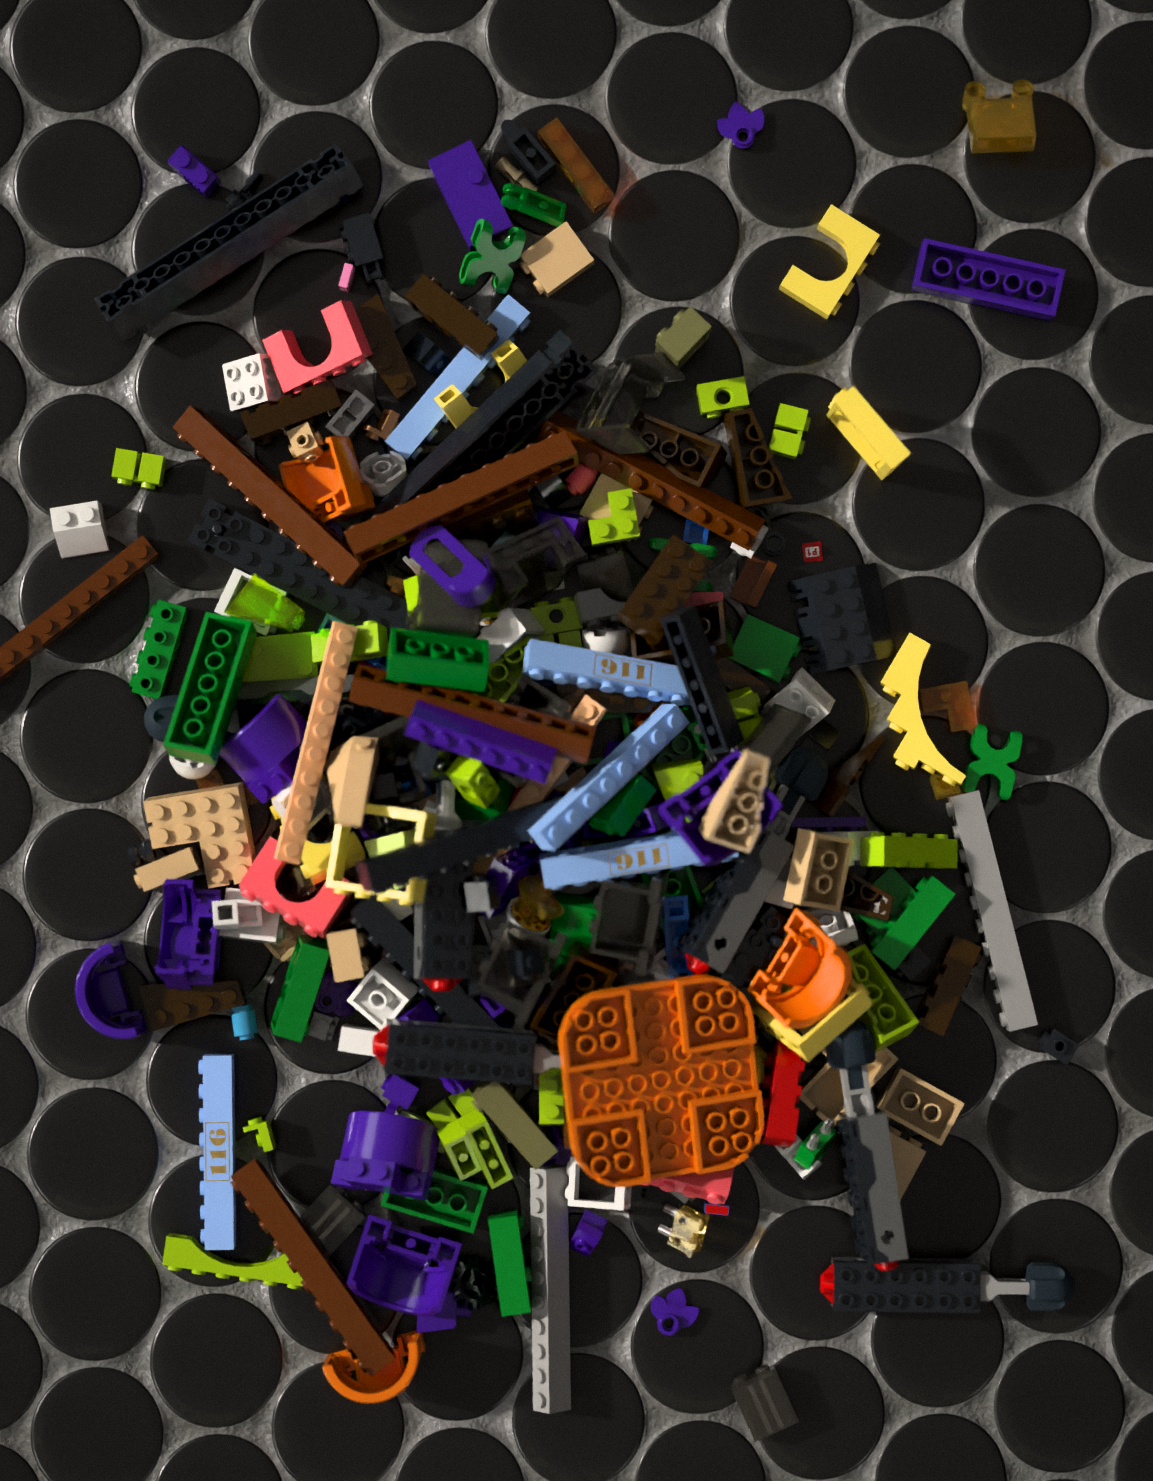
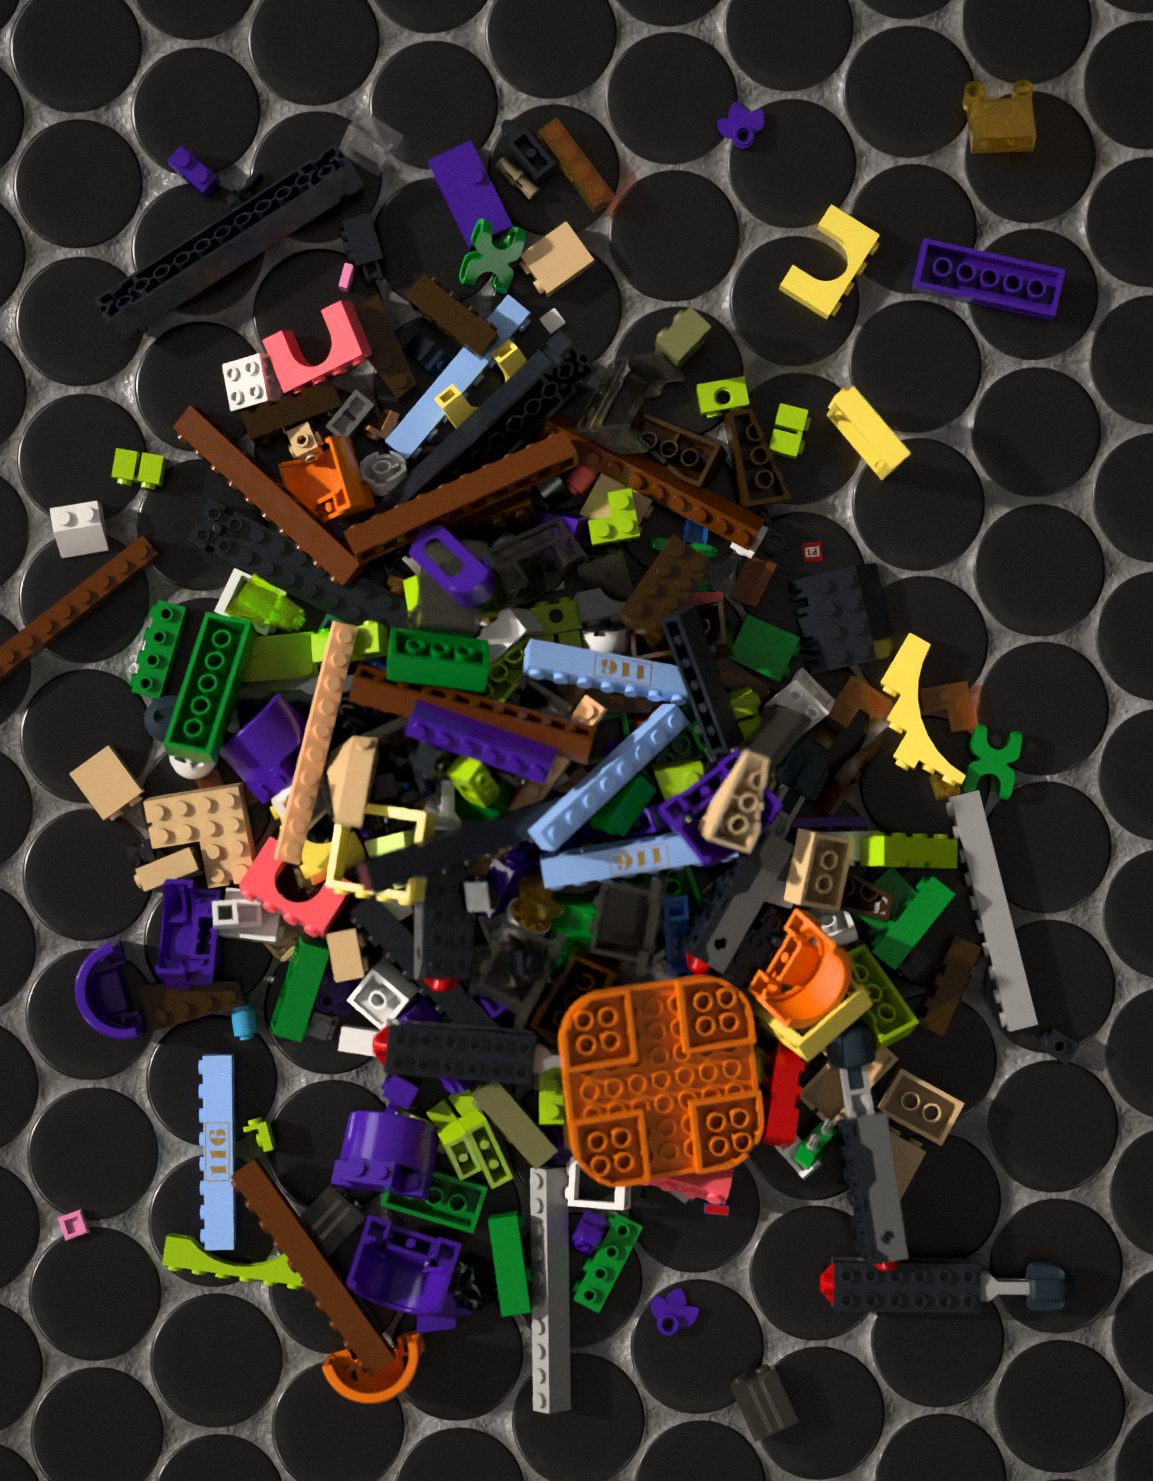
(73, 1224): none -> bright pink tile
(108, 783): none -> tan brick
(370, 142): none -> clear slope
(534, 204): green hinge -> none
(552, 320): none -> white sticker
(607, 1261): none -> green brick
(687, 1229): clear yellow piece -> none
(858, 696): none -> clear orange plate

